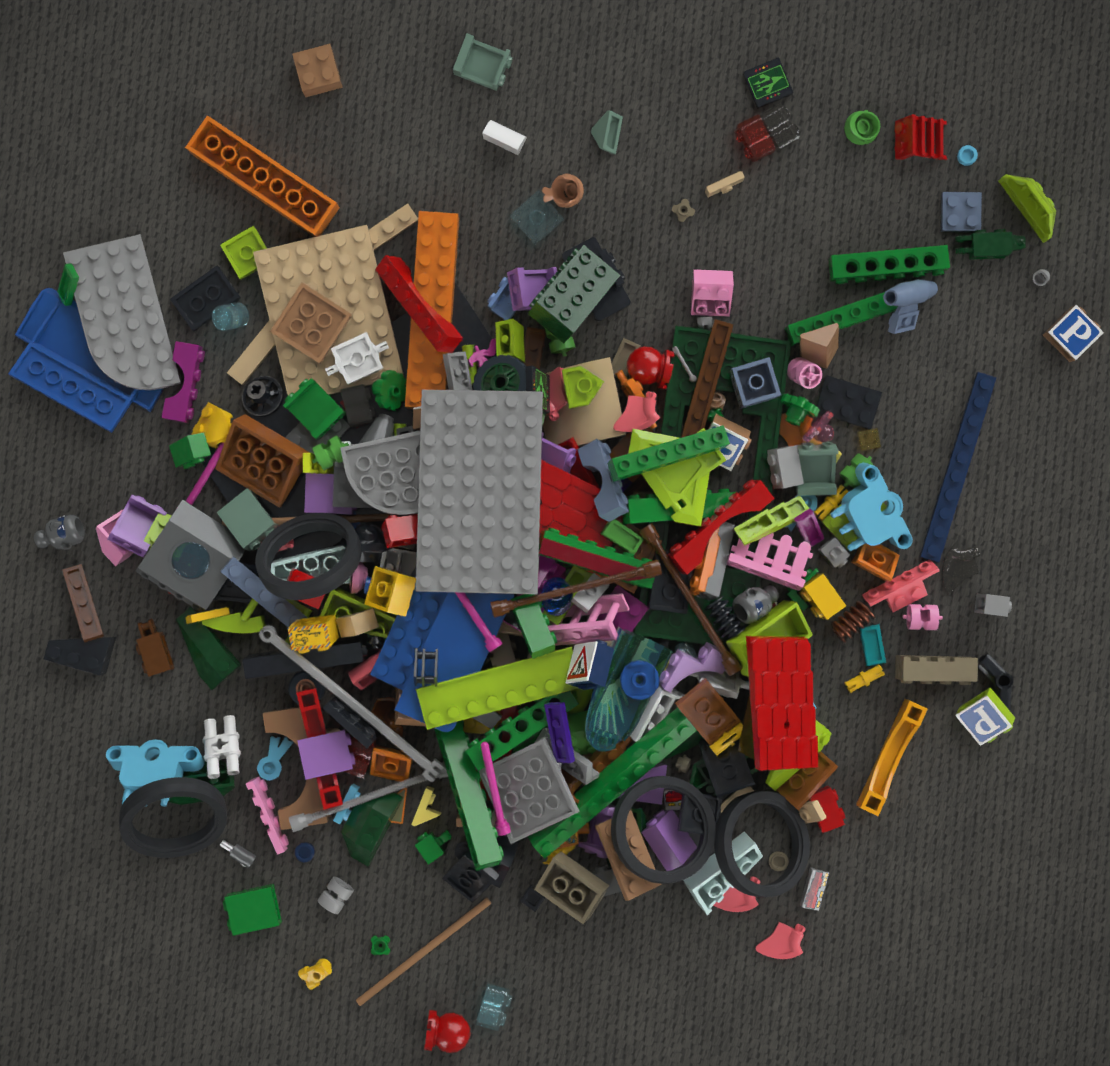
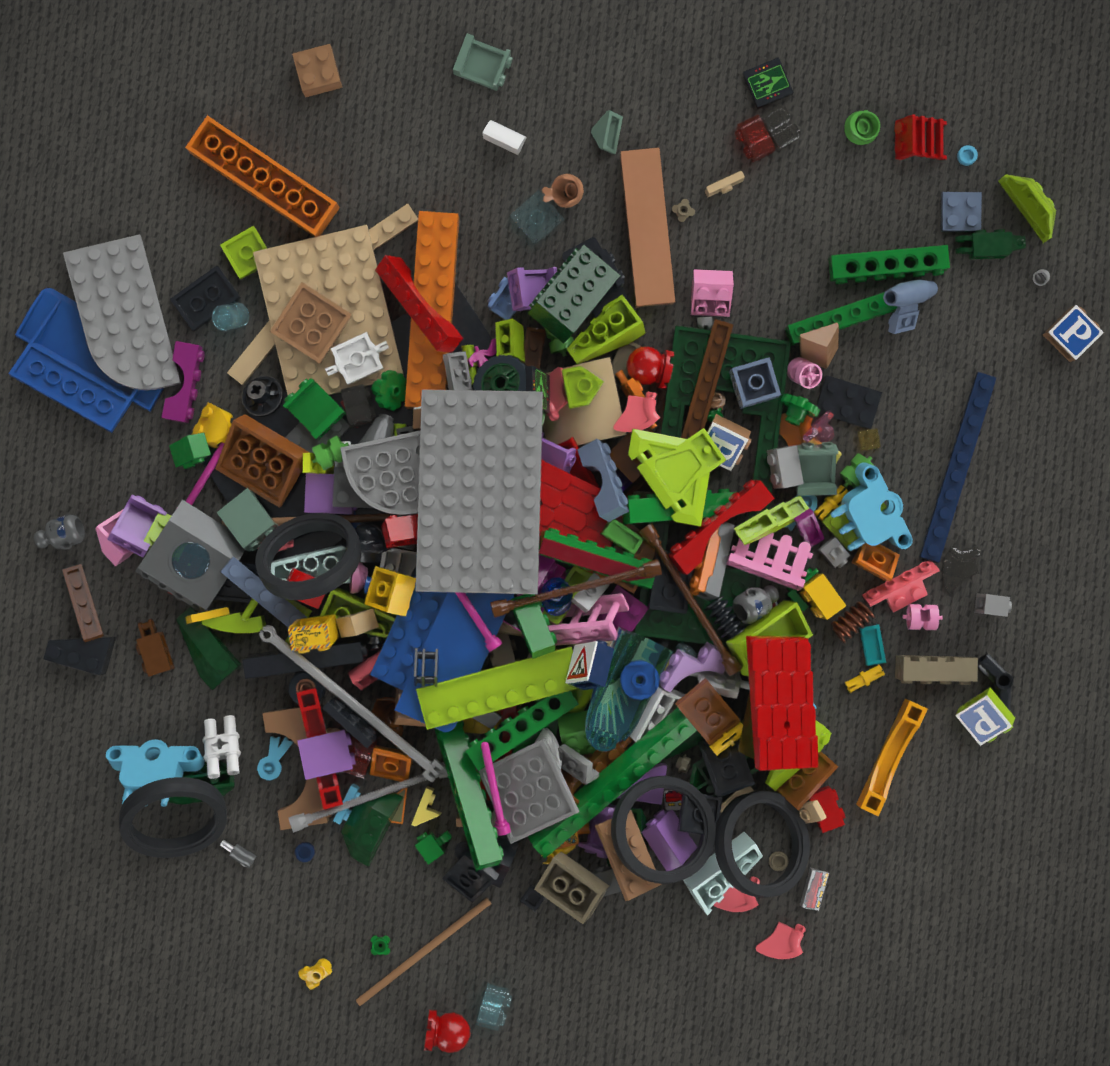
(68, 284): green tile -> none
(252, 909): green brick -> none
(267, 815): bright pink wing -> none
(332, 901): light grey wheel -> none
(559, 732): dark purple plate -> none
(612, 329): none -> lime wedge
(647, 227): none -> nougat tile
(668, 453): green brick -> none
(692, 378): light grey hinge -> none

